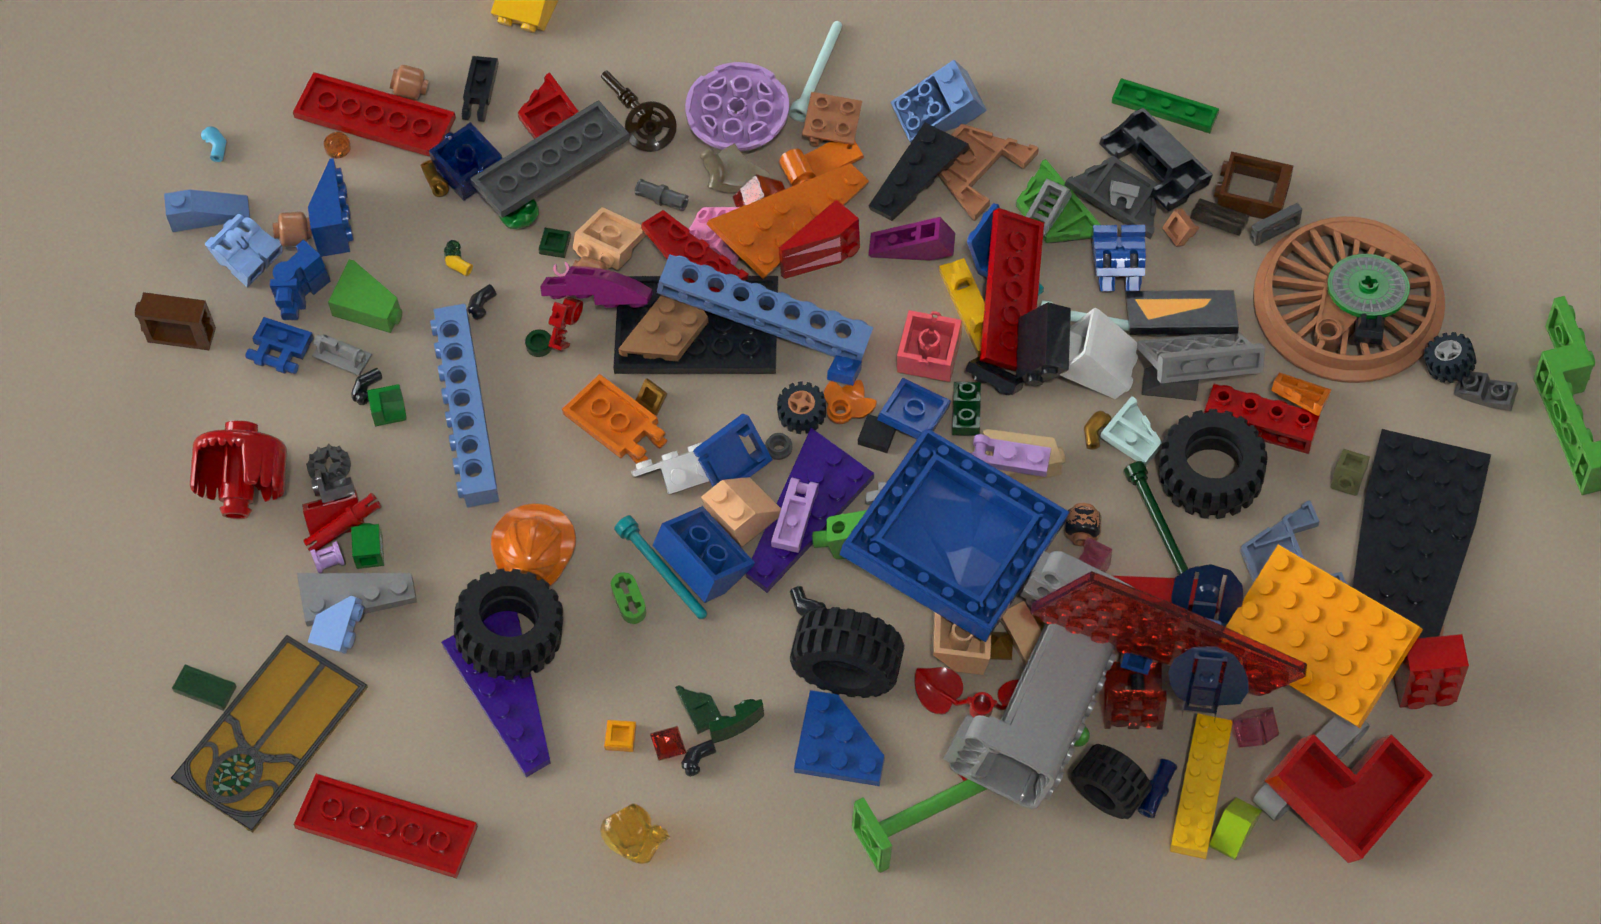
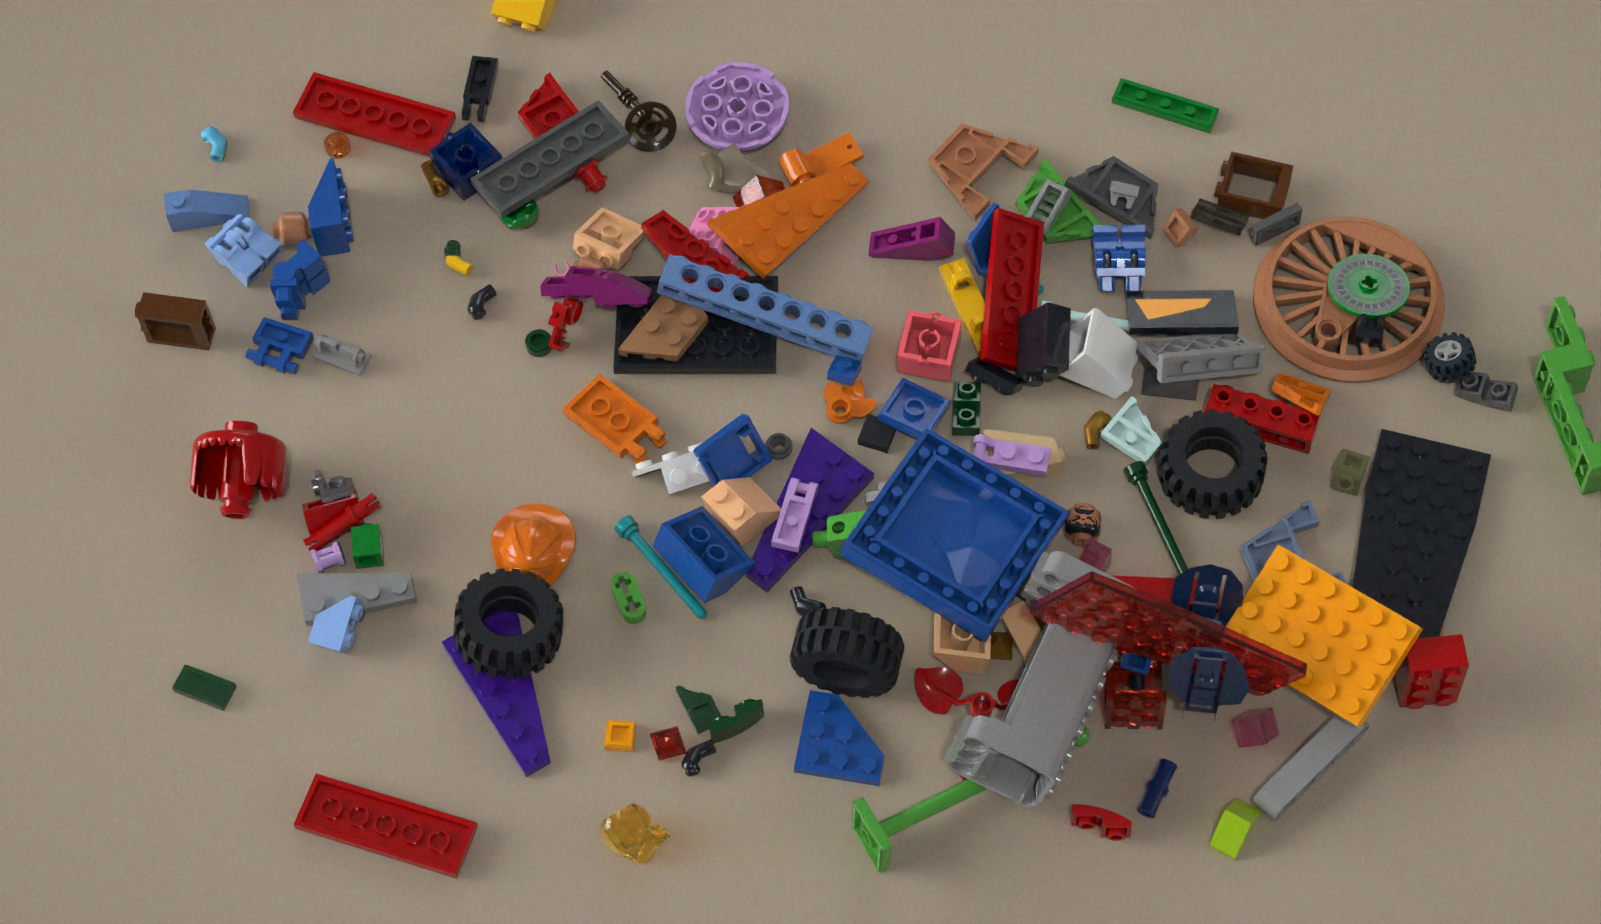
(269, 733): clear yellow piece -> none
(339, 467): dark grey gear -> none
(359, 392): black arm -> none
(364, 300): bright green slope -> none
(387, 405): green panel -> none
(408, 82): nougat head -> none
(482, 488): medium blue brick -> none
(554, 242): dark green tile -> none
(591, 177): none -> red brick
(651, 396): pearl gold slope -> none
(661, 194): dark grey pin -> none
(797, 398): black wheel -> none
(799, 107): light aqua piece -> none
(821, 242): red slope -> none
(831, 119): nougat hinge -> none
(917, 168): black wing -> none
(939, 100): medium blue slope -> none
(1111, 781): black tyre -> none
(1112, 824): none -> red slope
(1161, 155): black bracket -> none
(1201, 786): yellow piece -> none
(1344, 804): red piece -> none

